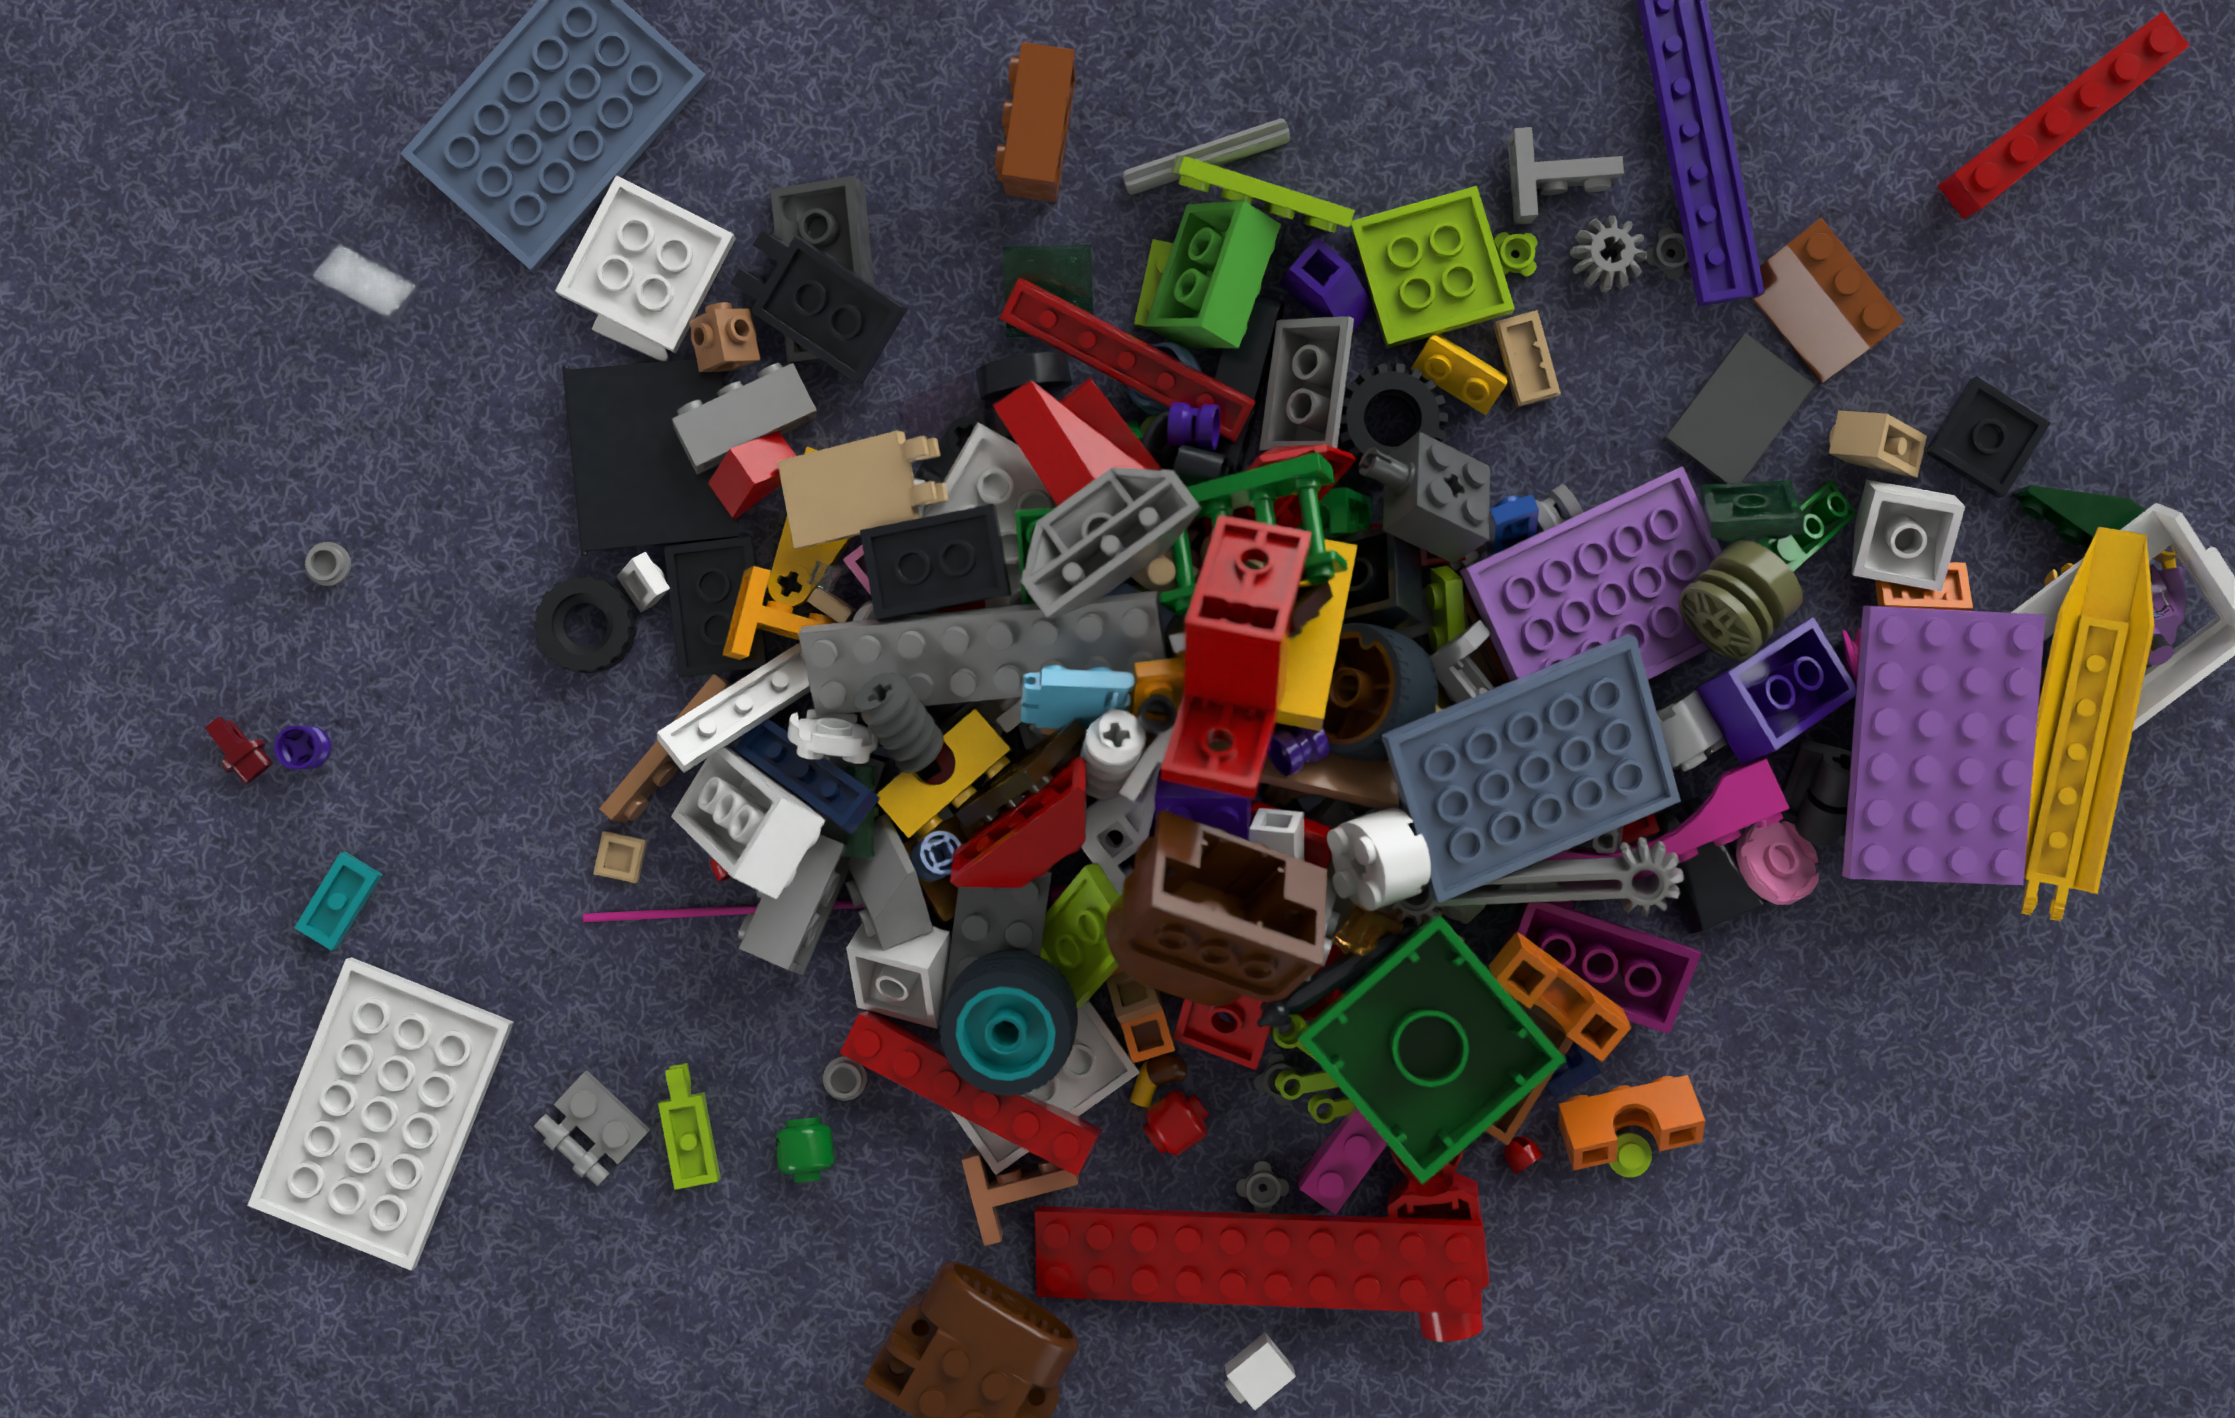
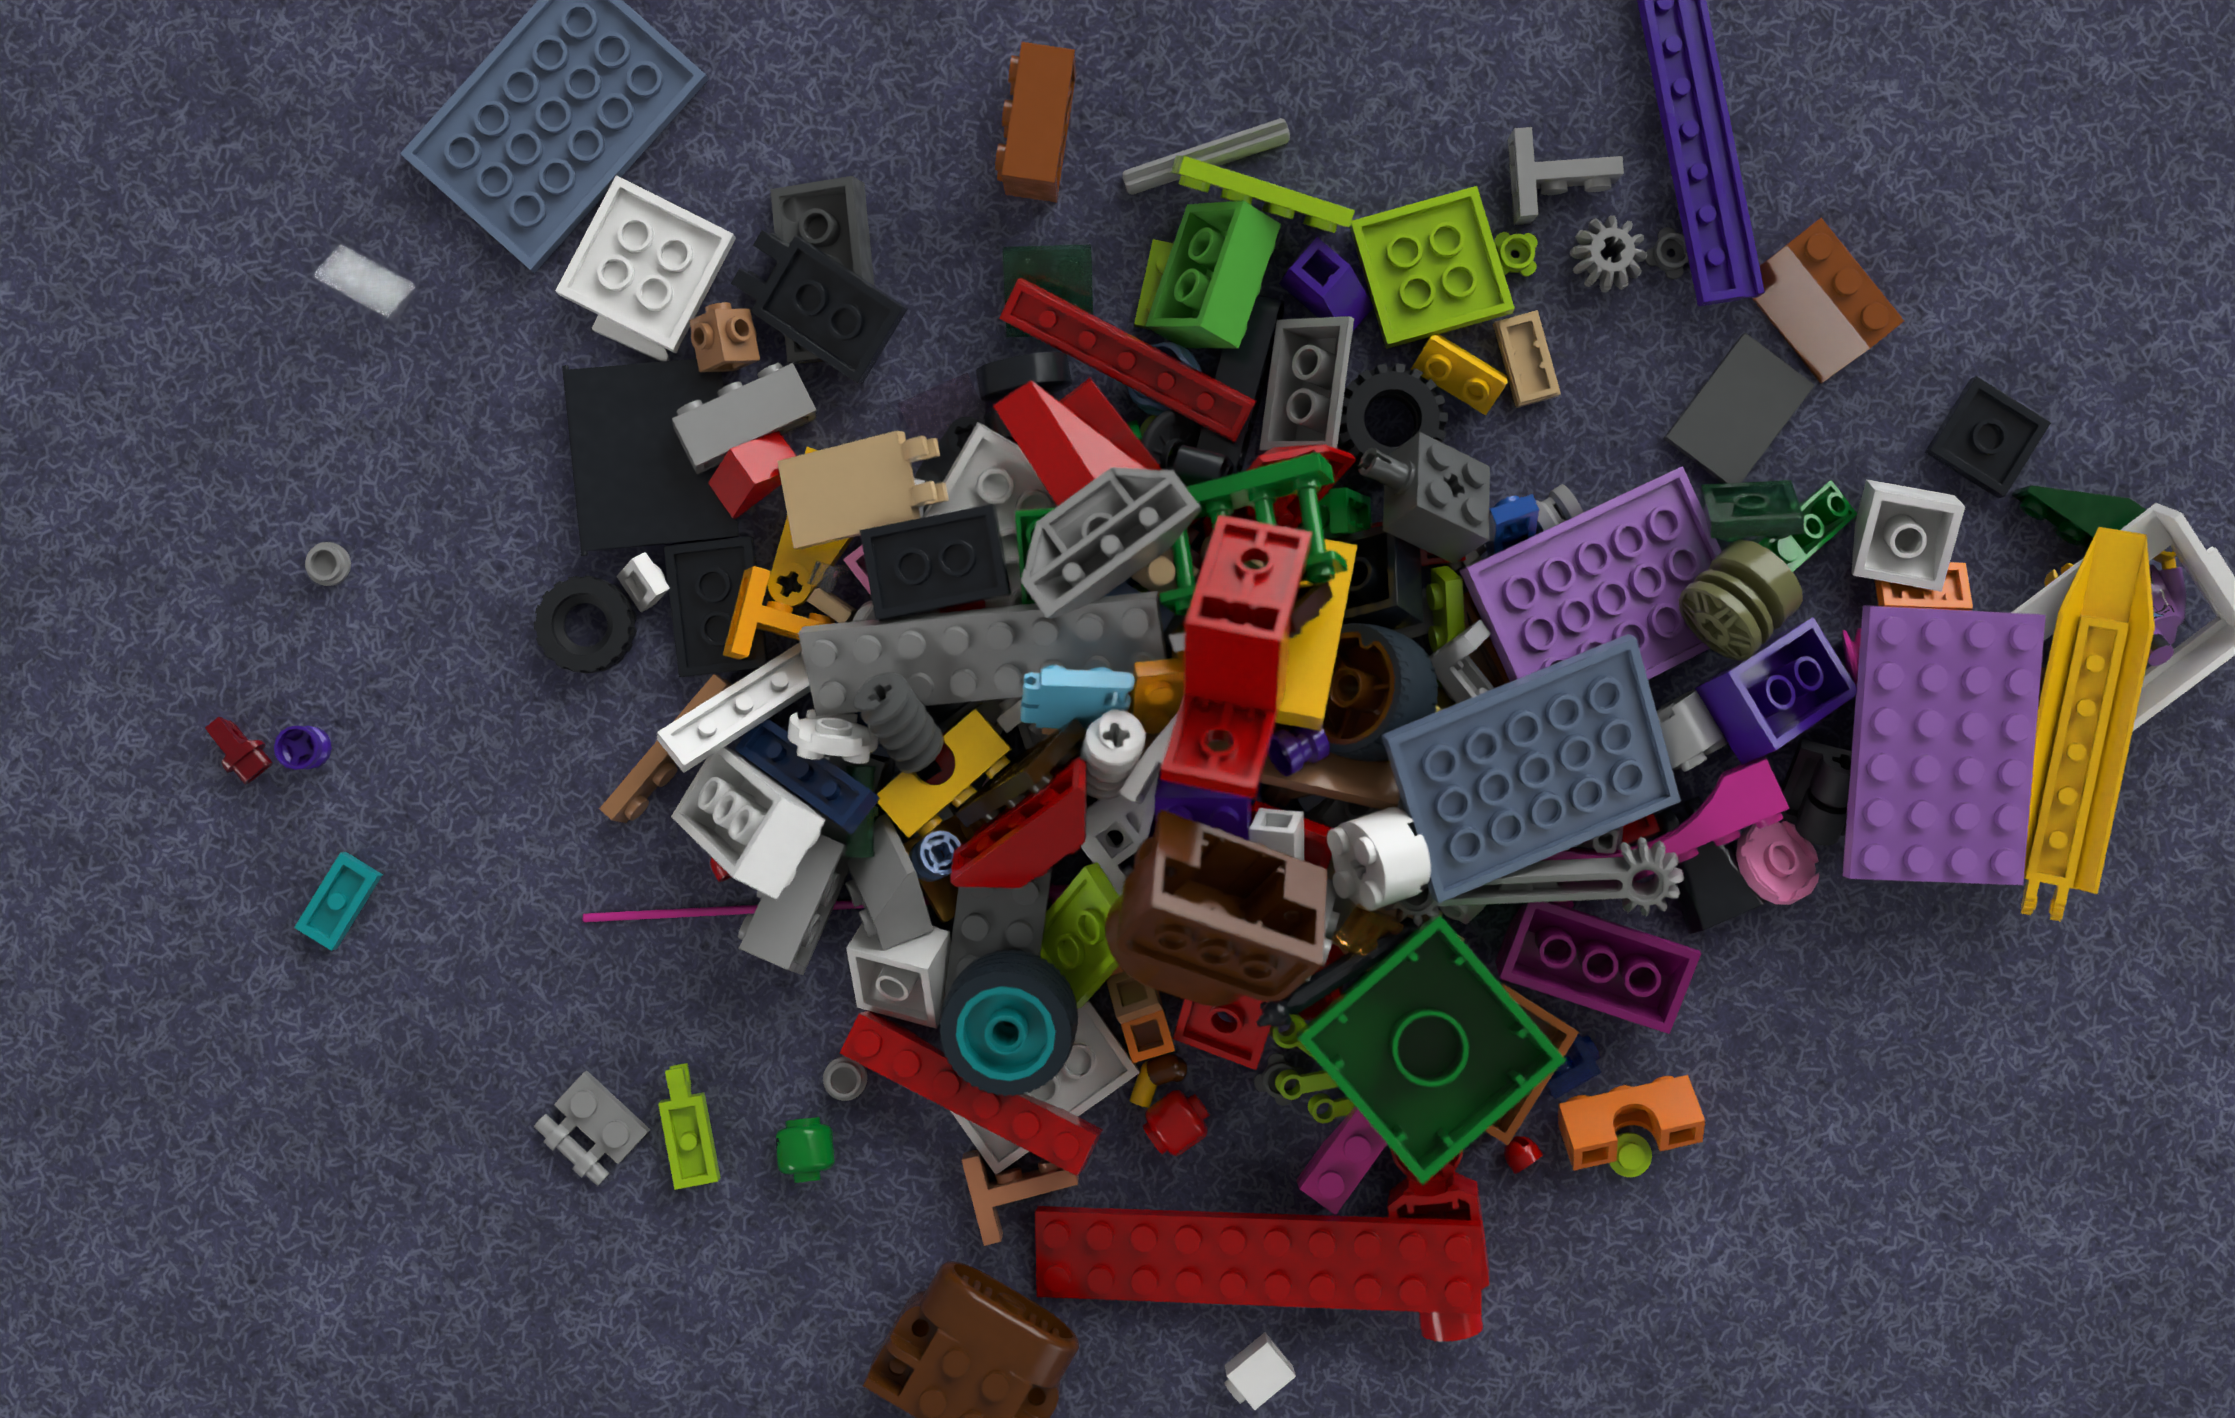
(380, 1113): white plate -> none
(620, 857): tan tile -> none
(1159, 706): black hinge -> none
(1193, 425): dark purple wheel -> none
(1265, 1199): light grey plate -> none
(1577, 1006): orange arch -> none
(1877, 442): tan slope -> none
(2063, 115): red arch -> none

